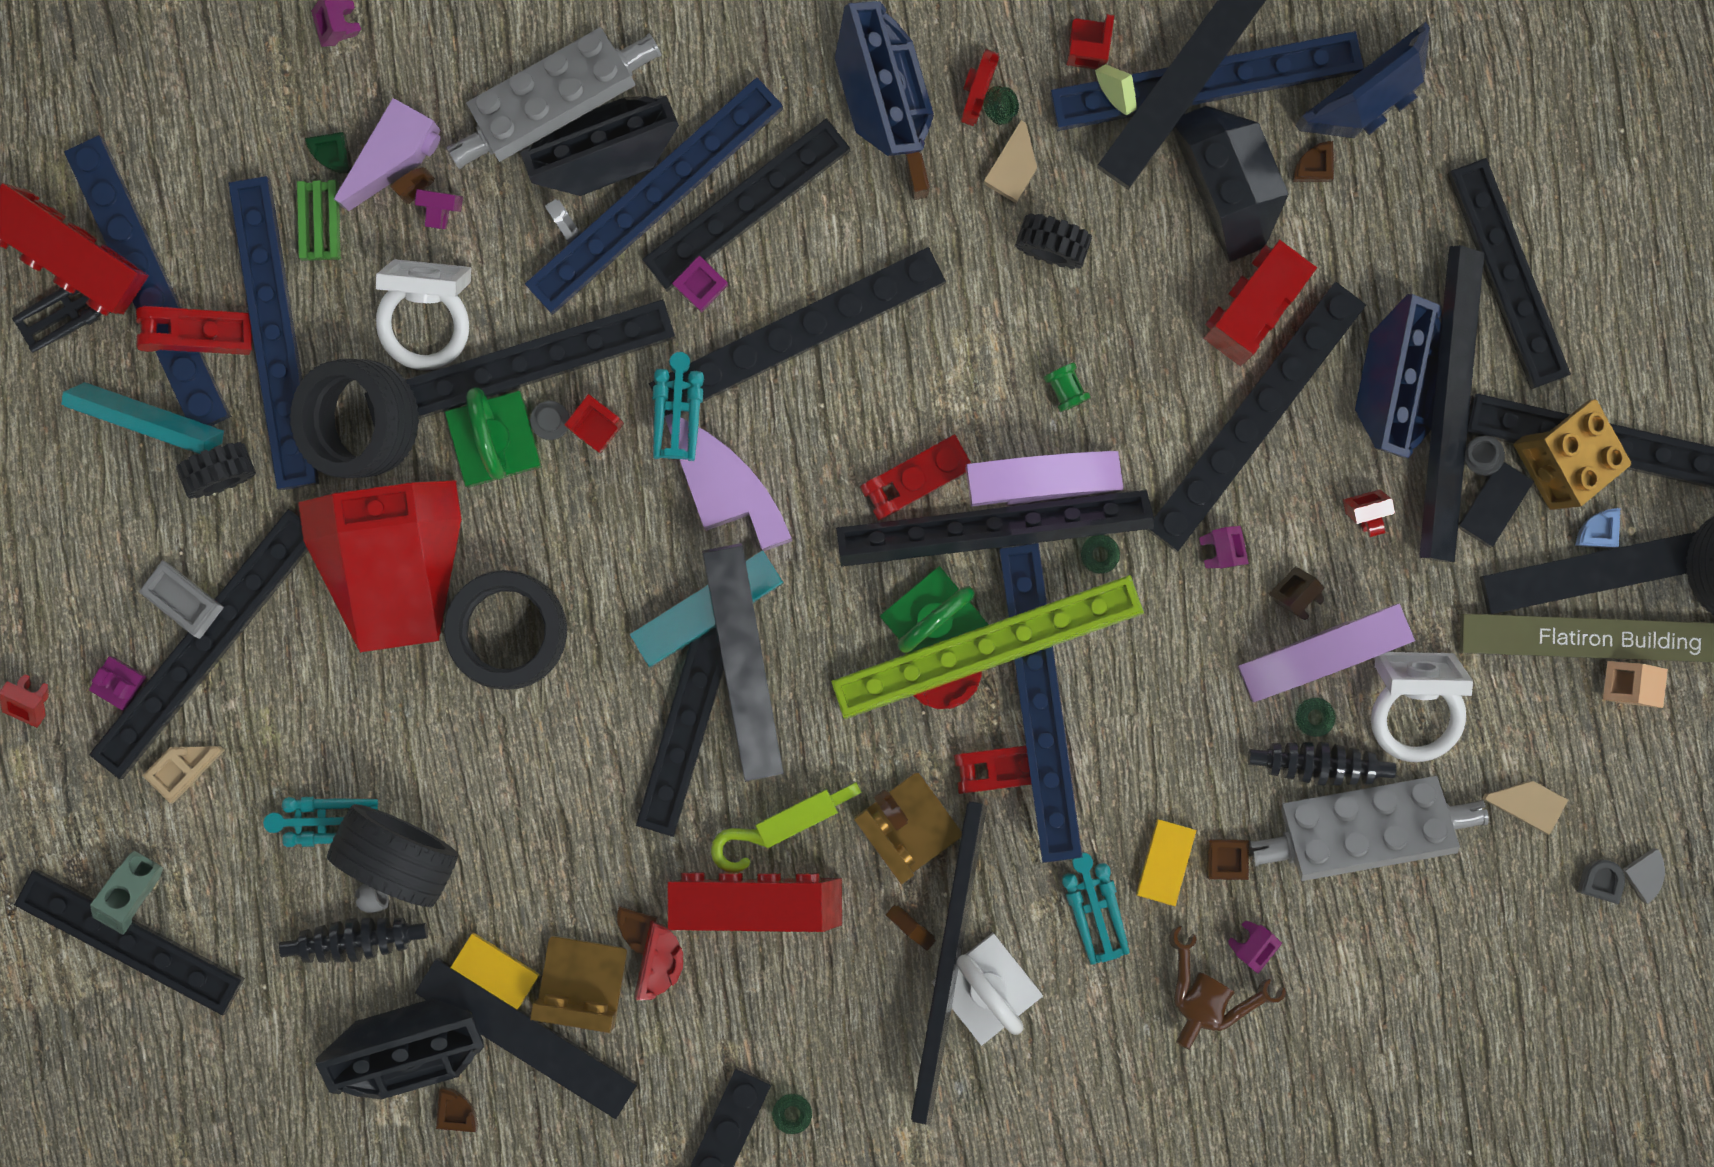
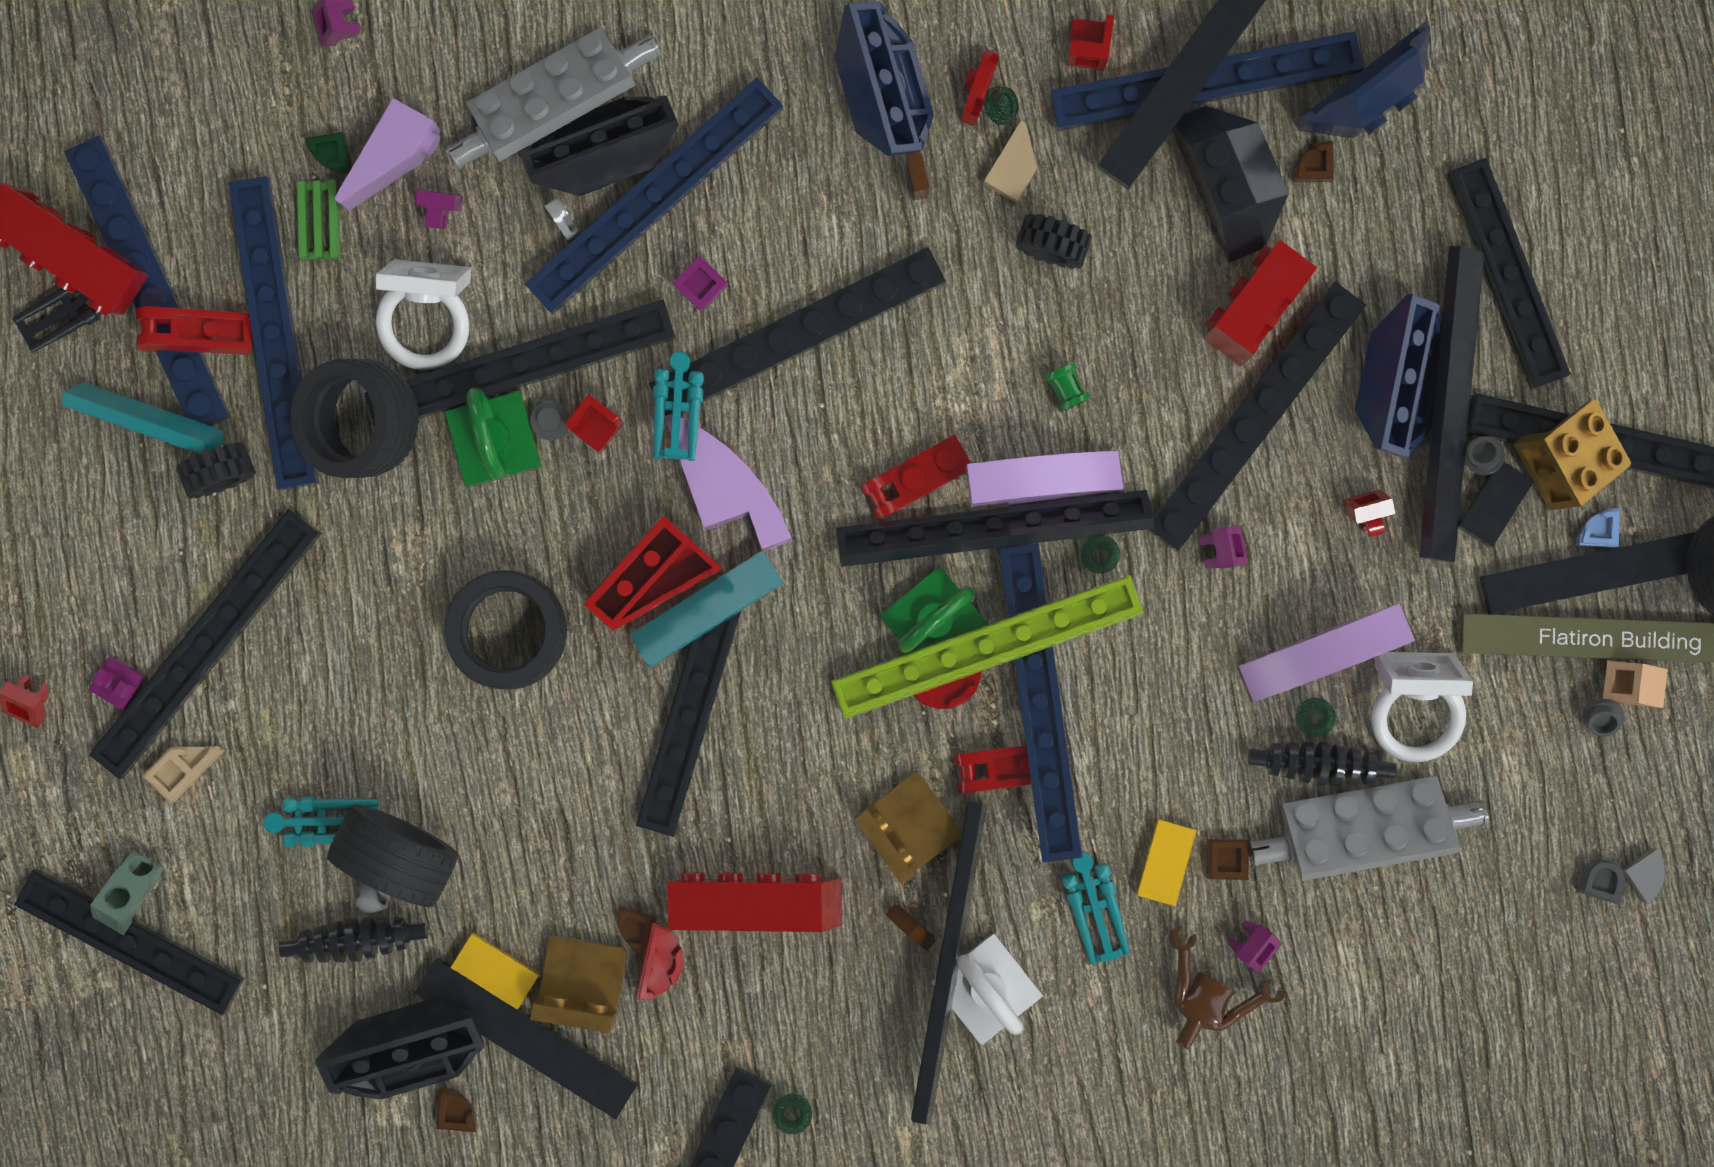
(181, 599): light grey tile -> none
(386, 558): red wedge -> none
(410, 182): reddish brown tile -> none
(649, 574): none -> red wedge
(742, 661): black tile -> none
(748, 203): black tile -> none
(781, 825): lime piece -> none
(891, 809): reddish brown tile -> none
(1118, 88): yellowish green tile -> none
(1297, 592): dark brown tile -> none
(1530, 804): tan tile -> none
(1603, 717): none -> dark grey plate

